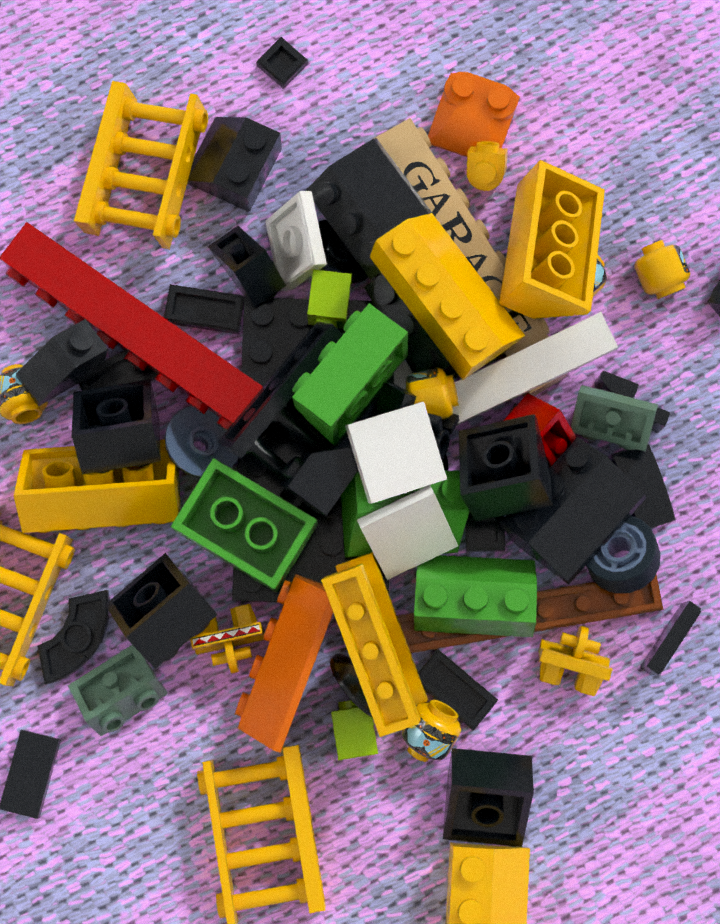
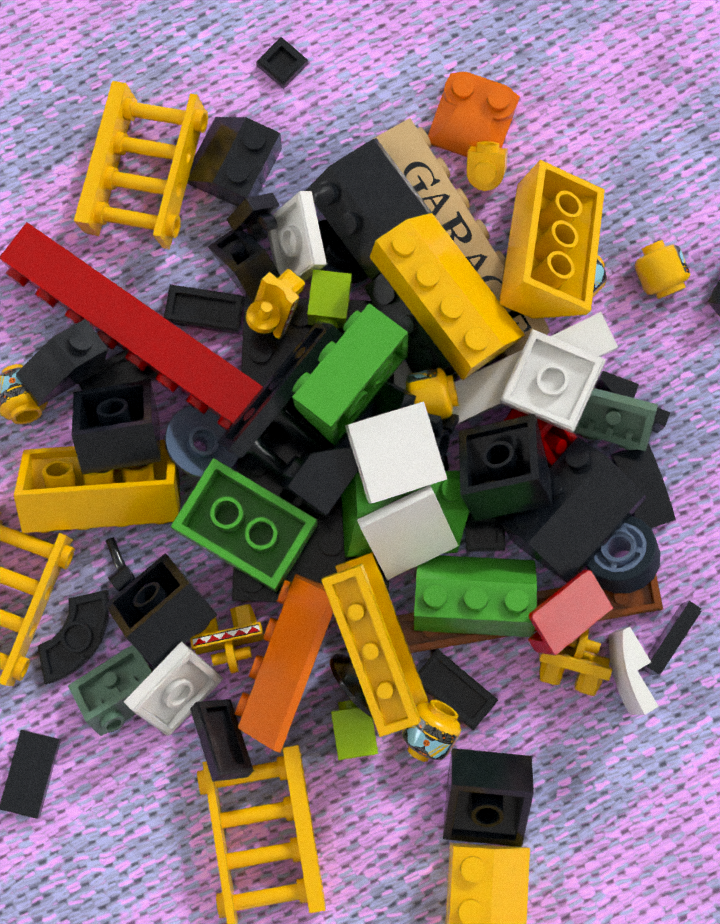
(123, 575): none -> black hand
(173, 689): none -> white tile
(221, 740): none -> black tile
(255, 215): none -> black tile
(275, 303): none -> yellow hips
(552, 381): none -> white tile
(568, 613): none -> panel
(625, 659): none -> white slope

